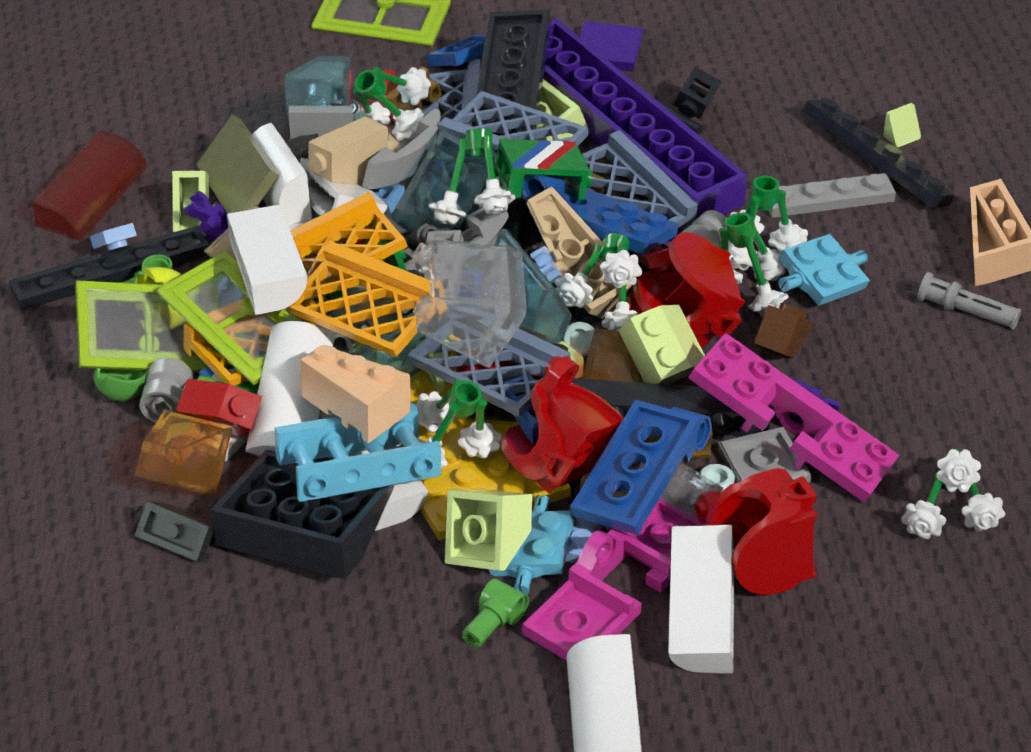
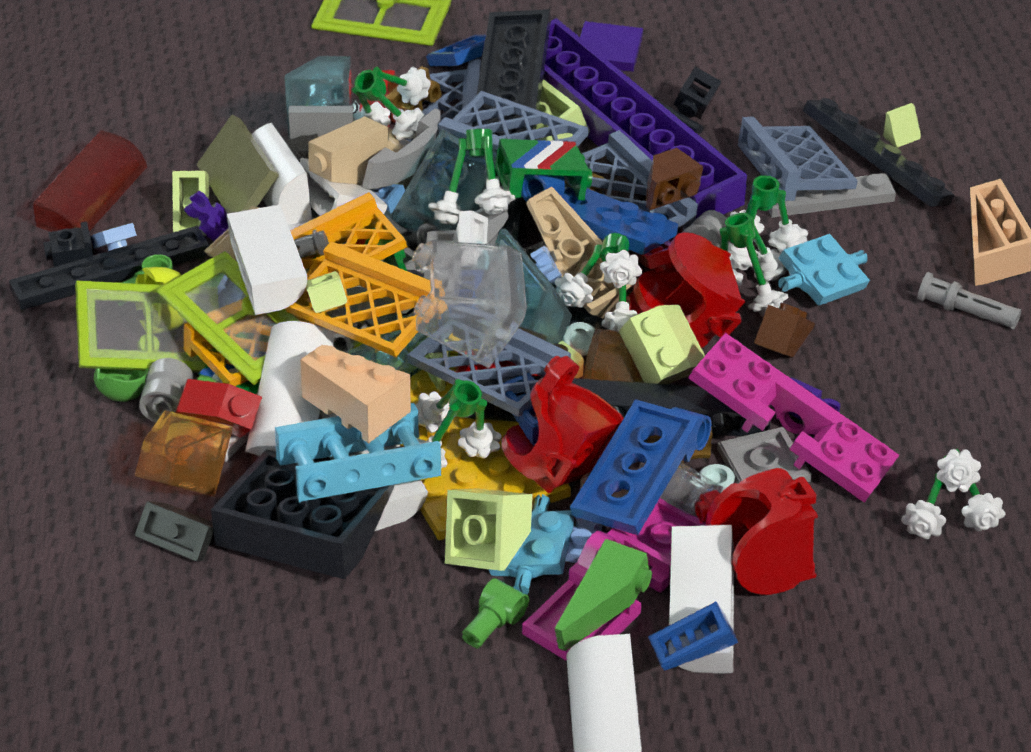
(68, 245): none -> black brick
(312, 244): none -> dark grey pin
(326, 292): none -> yellowish green slope
(472, 227): none -> white plate
(604, 592): none -> bright green slope
(672, 178): none -> reddish brown slope
(709, 644): none -> blue slope
(789, 156): none -> sand blue fence

